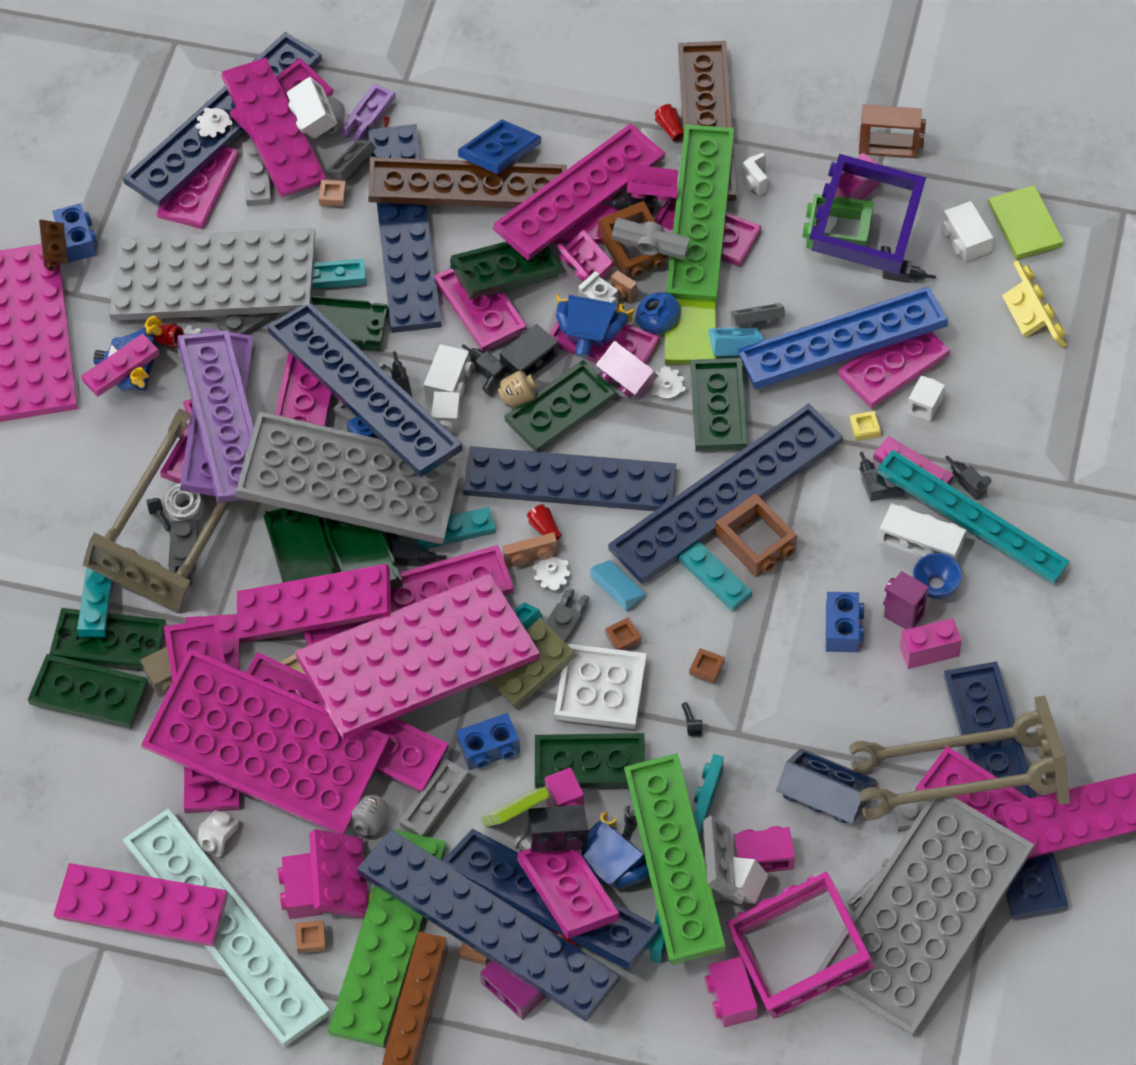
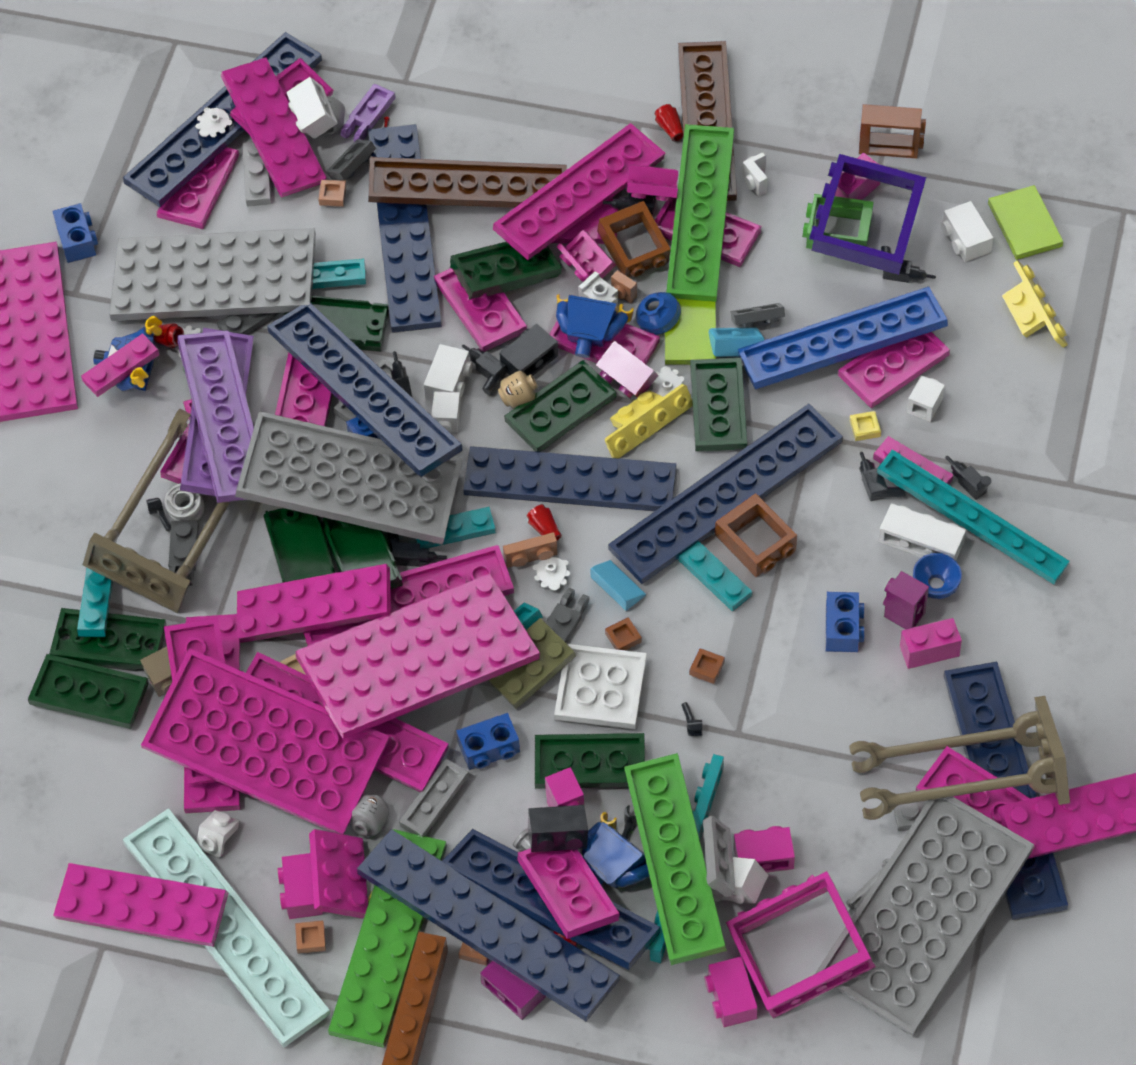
(53, 244): reddish brown hinge -> none
(499, 146): blue tile -> none
(515, 807): lime tile -> none
(644, 418): none -> light yellow bracket
(650, 238): light grey piece -> none
(824, 785): slope -> none

